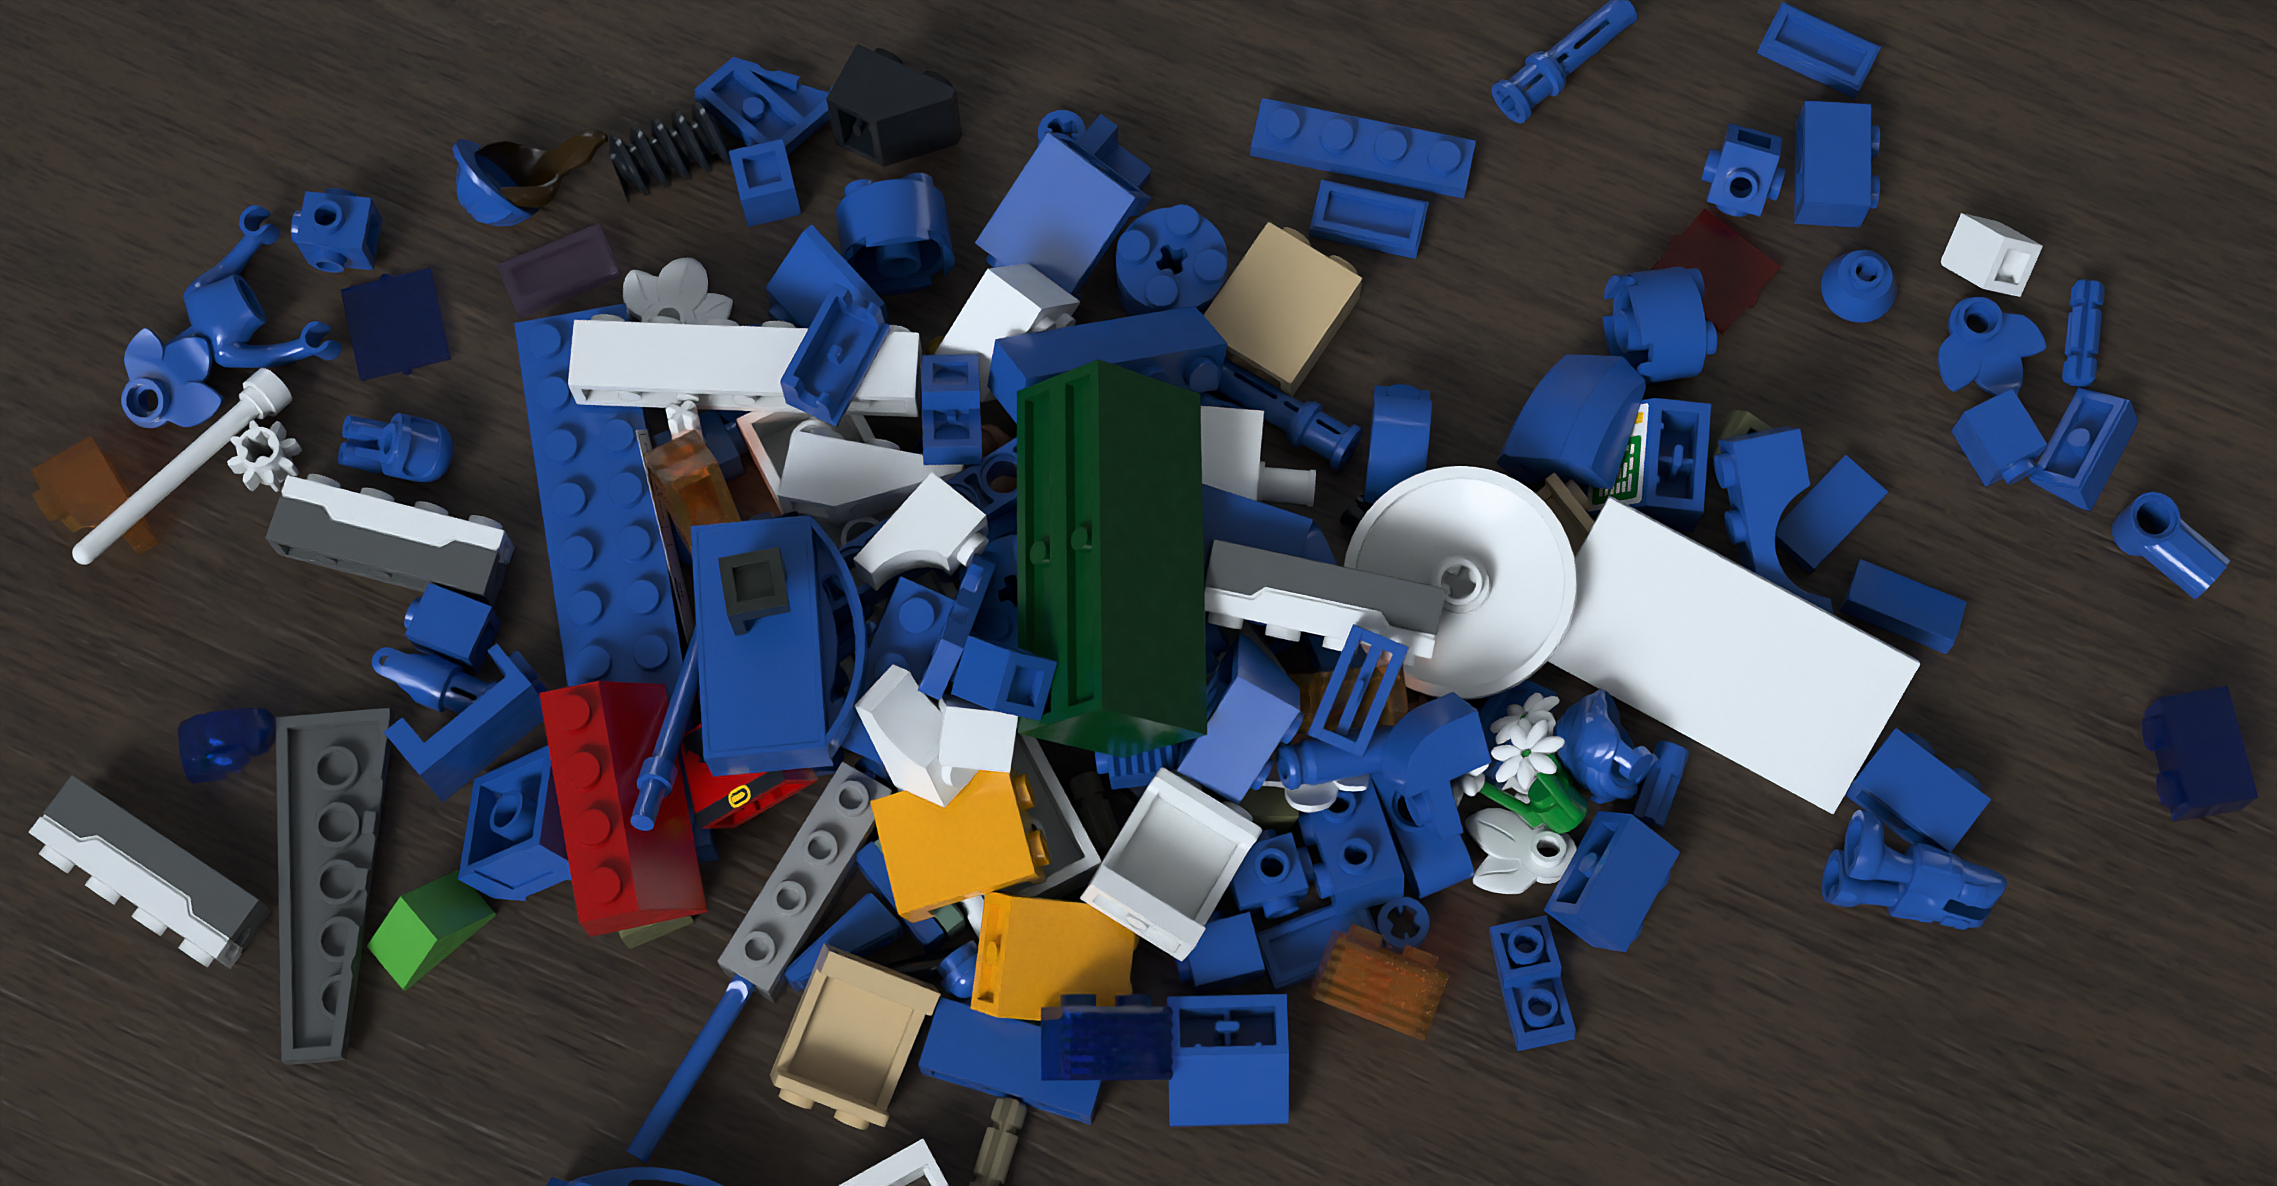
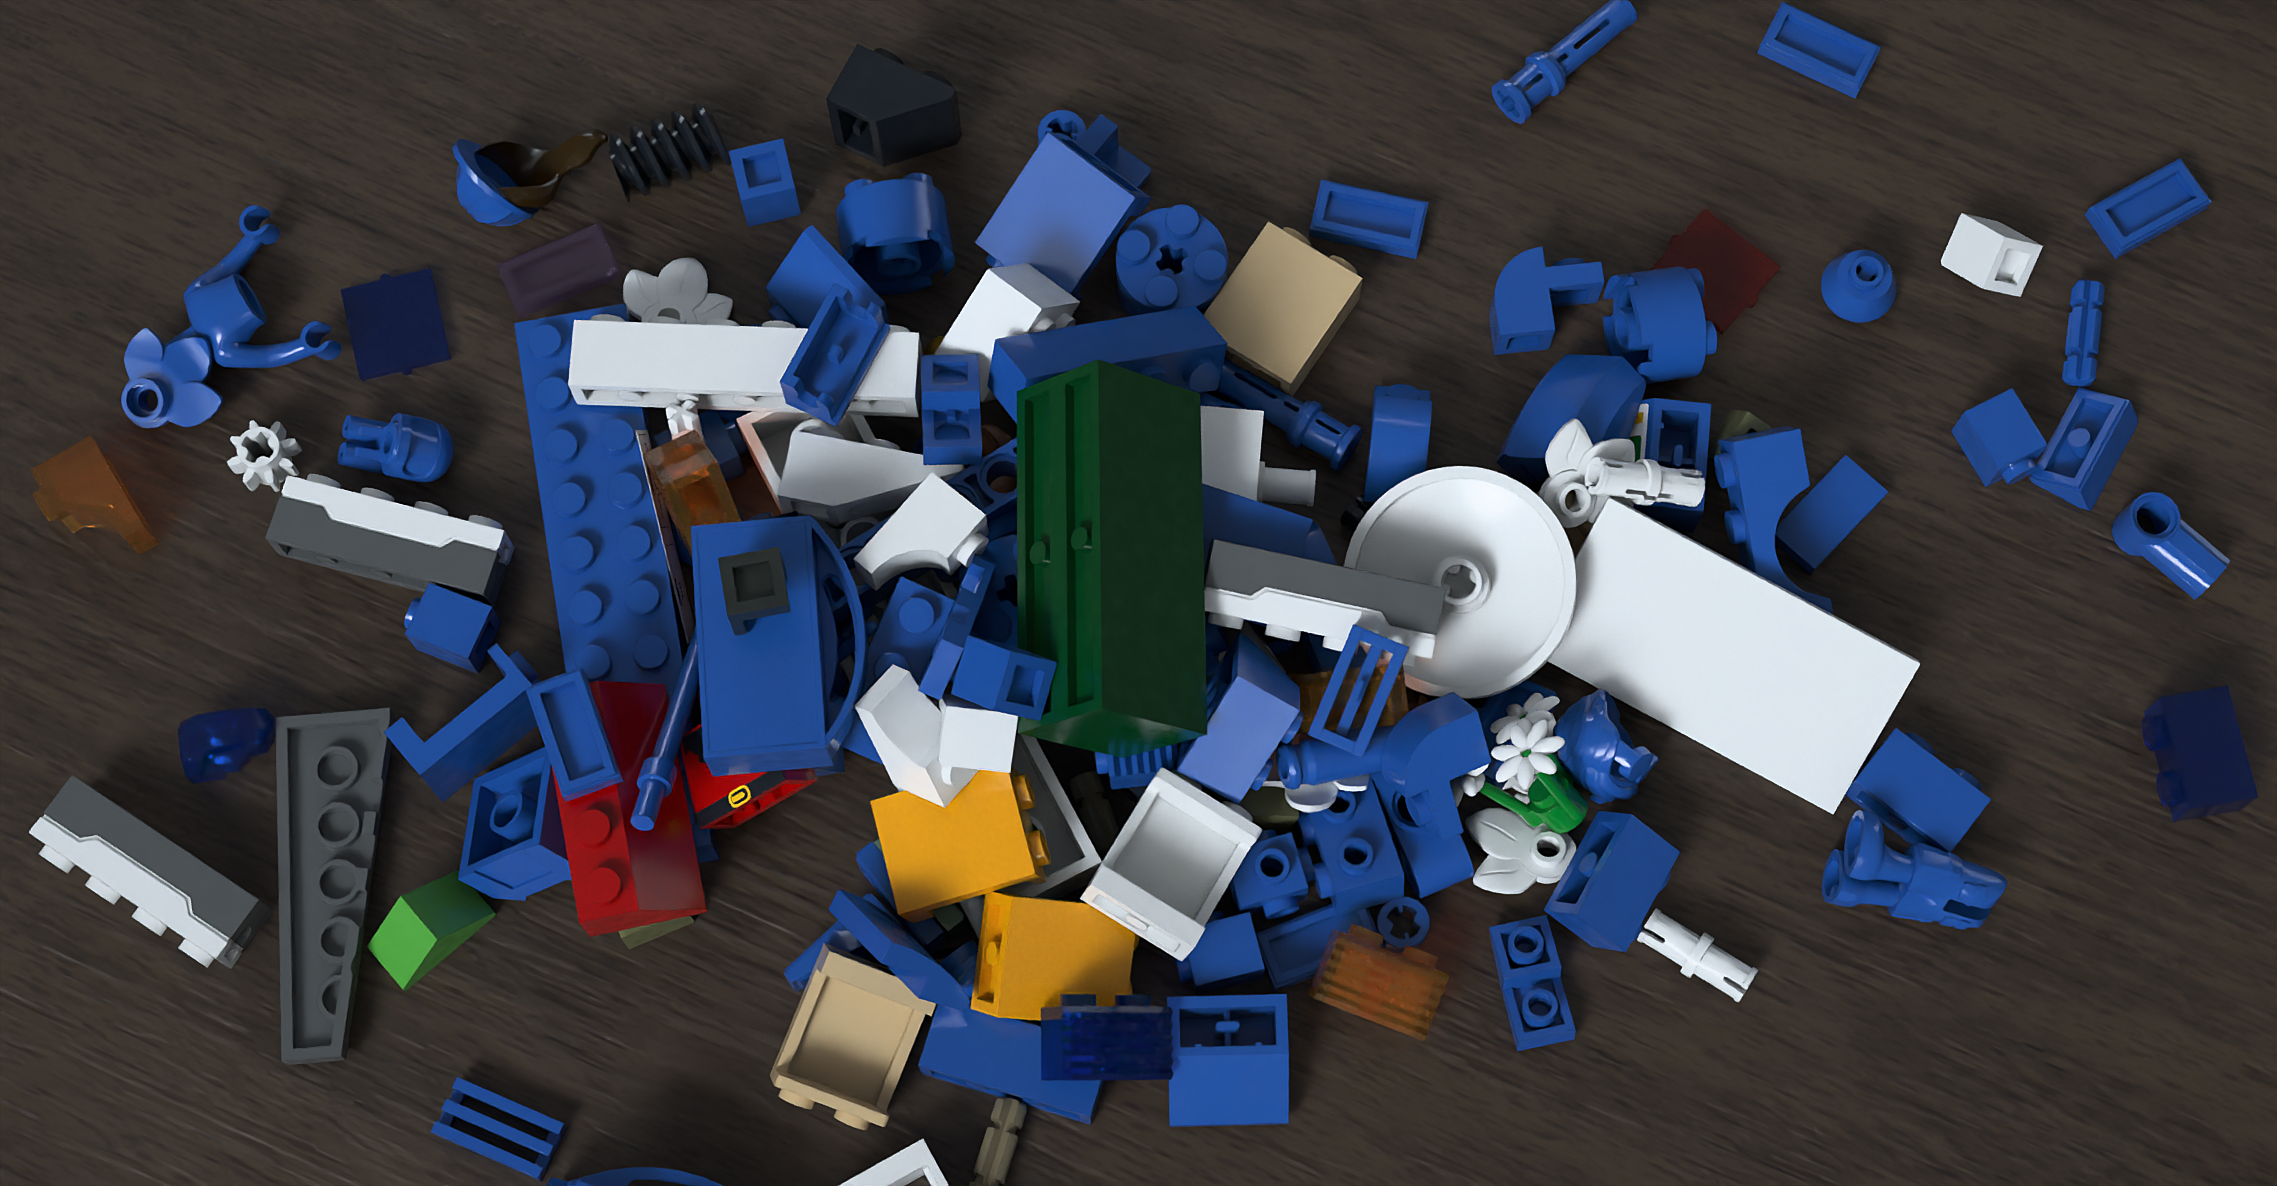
(262, 396): white piece -> none
(337, 230): blue brick -> none
(430, 679): blue piece -> none
(453, 1108): none -> blue tile
(574, 734): none -> blue tile
(763, 104): blue wing -> none
(781, 923): light grey piece -> none
(898, 951): none -> blue slope
(1362, 148): blue plate -> none
(1528, 290): none -> blue brick
(1567, 463): none -> white plate
(1644, 482): none -> white pin
(1661, 784): blue piece -> none
(1697, 955): none -> white pin
(1744, 171): blue brick -> none
(1835, 164): blue brick -> none
(1903, 606): blue slope -> none
(1989, 356): blue plate -> none
(2147, 208): none -> blue tile

